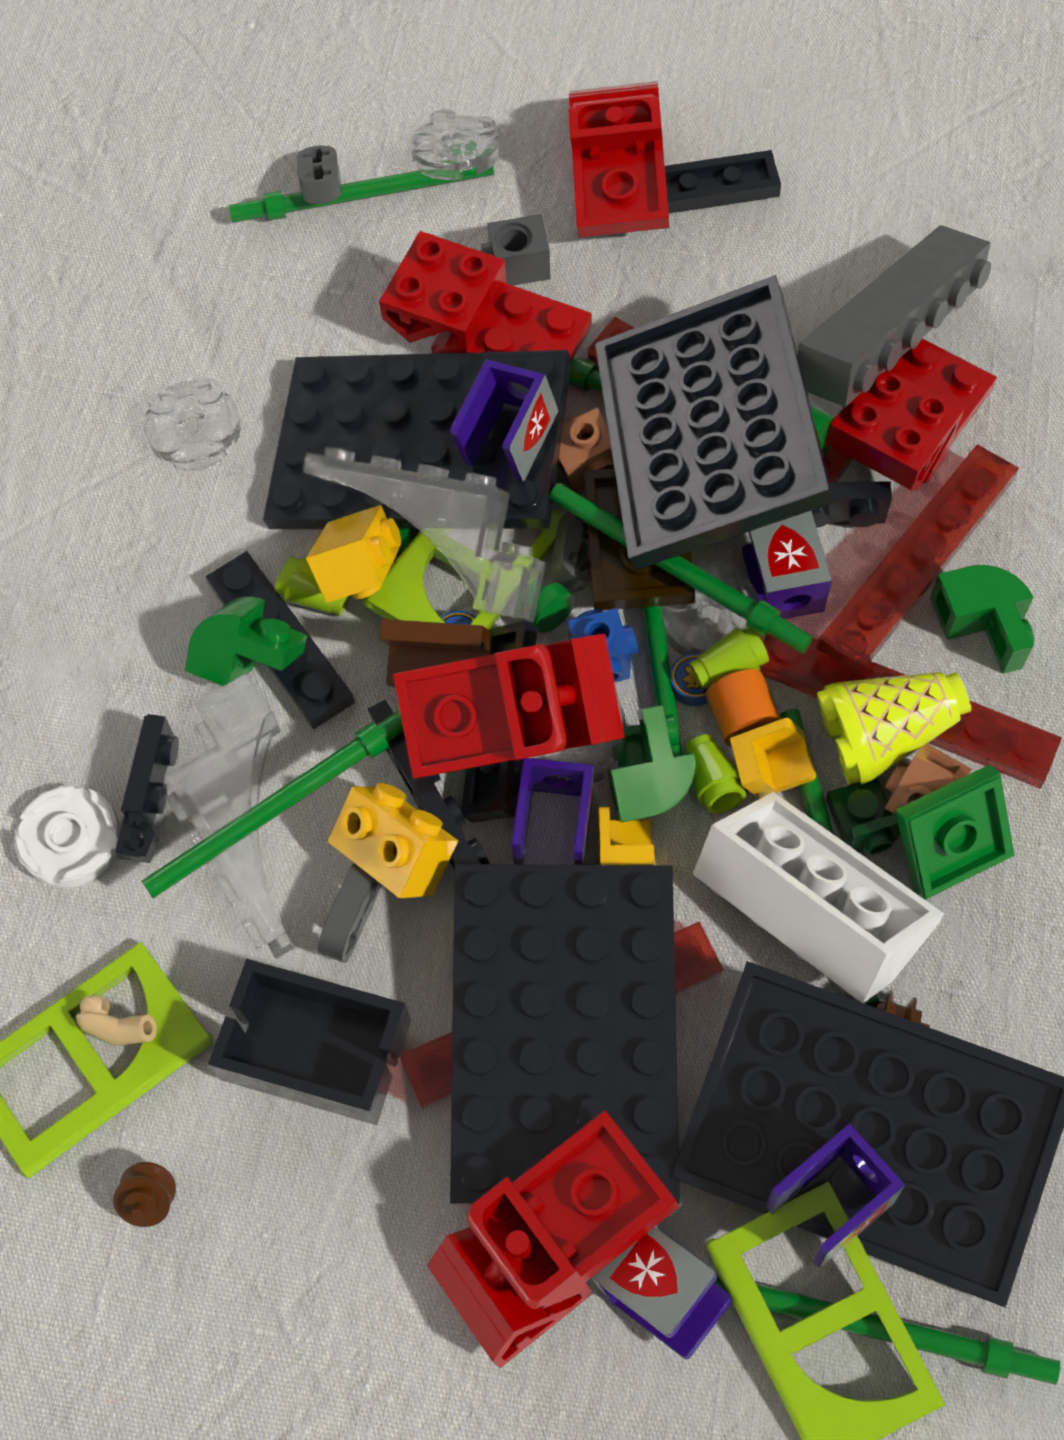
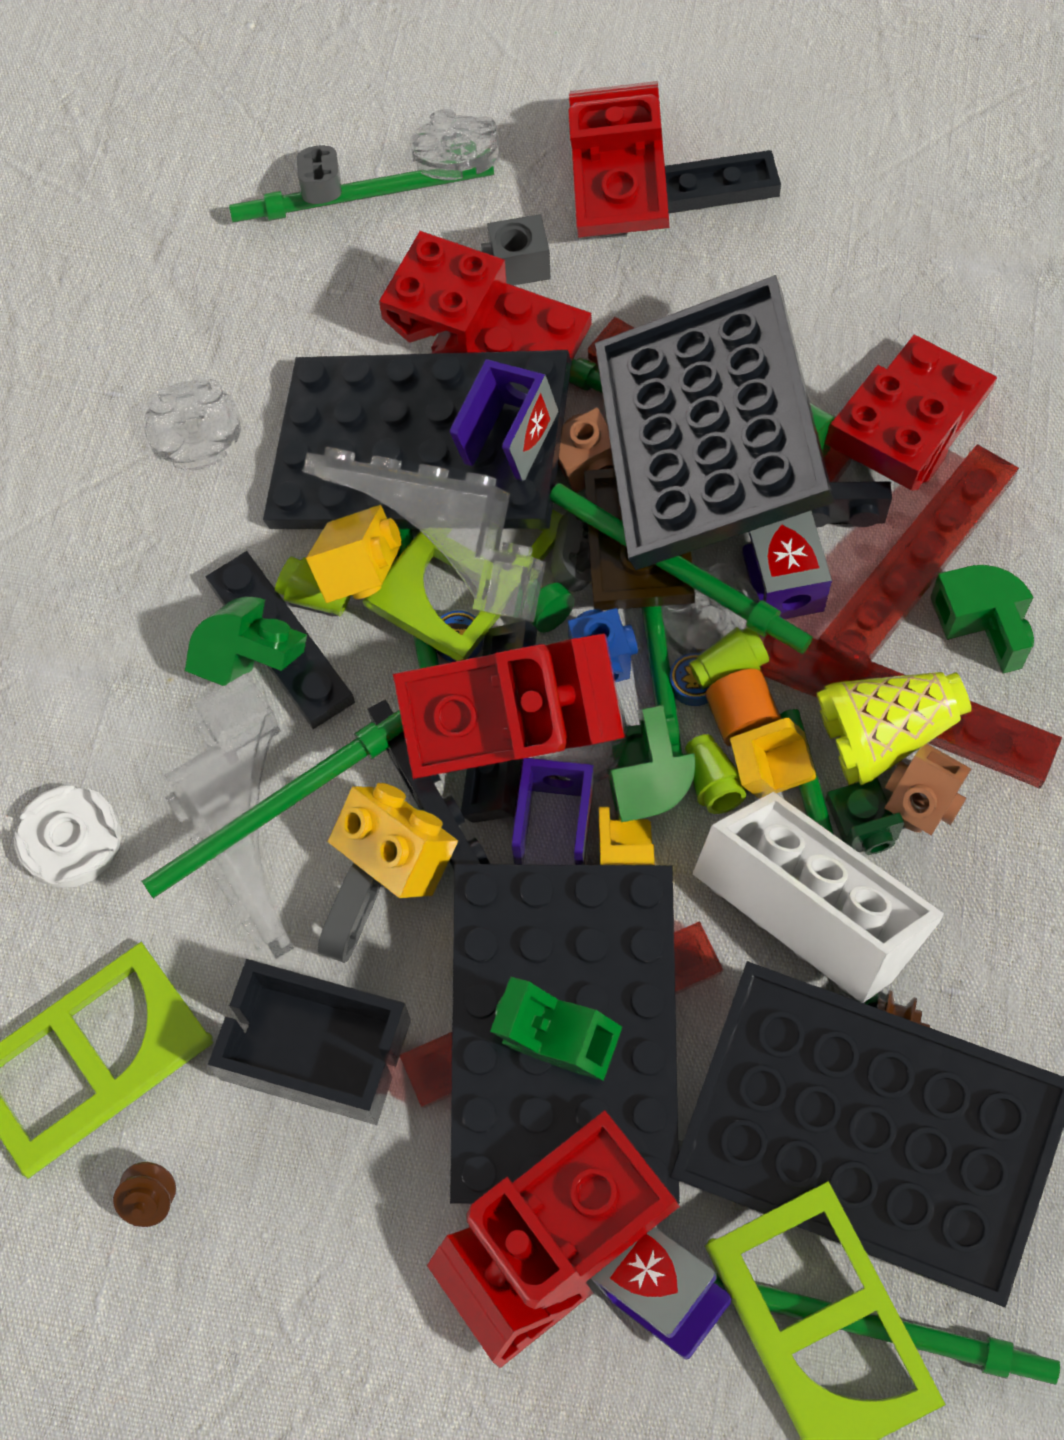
(112, 1030): tan arm -> none
(146, 789): black hinge -> none
(430, 644): reddish brown panel -> none
(555, 1030): none -> green brick
(854, 1152): dark purple piece -> none
(892, 314): dark grey brick -> none
(955, 832): green tile -> none

